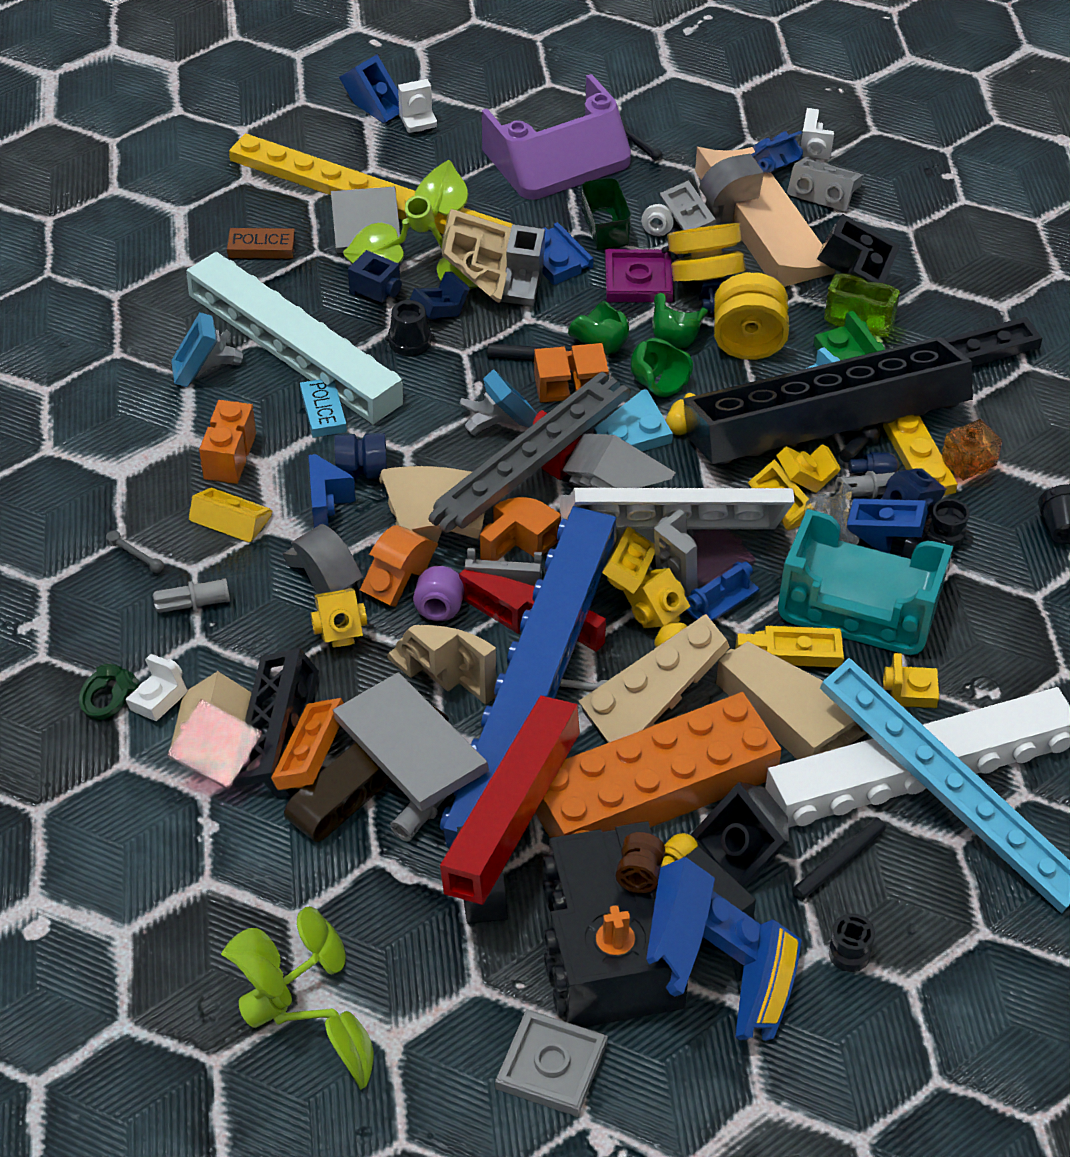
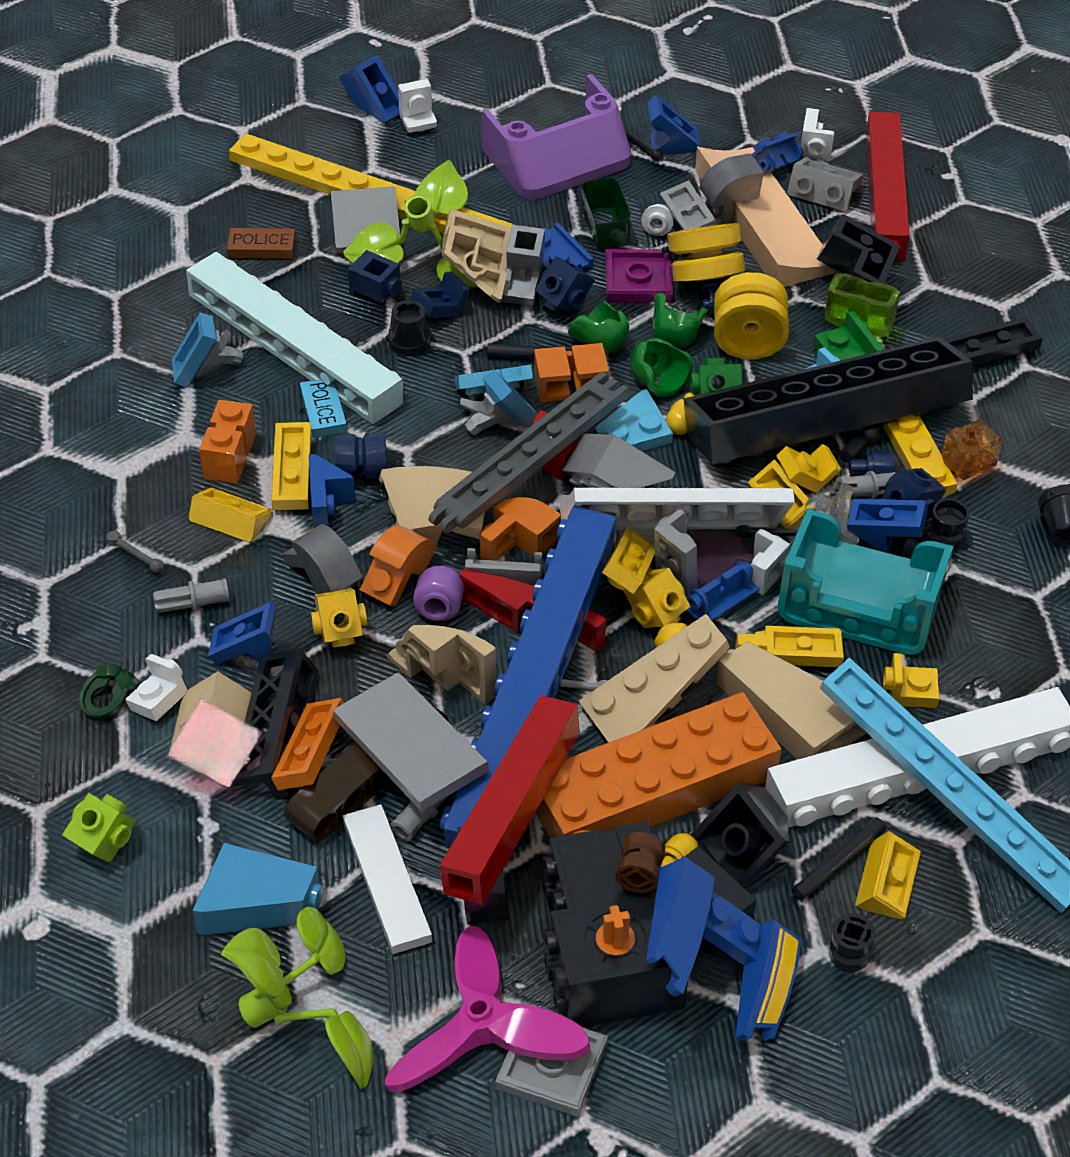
(100, 826): none -> lime brick
(247, 634): none -> blue slope
(254, 892): none -> dark azure slope
(291, 466): none -> yellow plate
(387, 879): none -> white tile
(474, 383): none -> medium azure wing
(486, 1020): none -> dark pink piece
(564, 286): none -> dark blue brick
(672, 130): none -> blue slope
(728, 375): none -> green brick
(746, 531): none -> black hinge
(768, 560): none -> white bracket
(887, 179): none -> red brick
(888, 876): none -> yellow slope

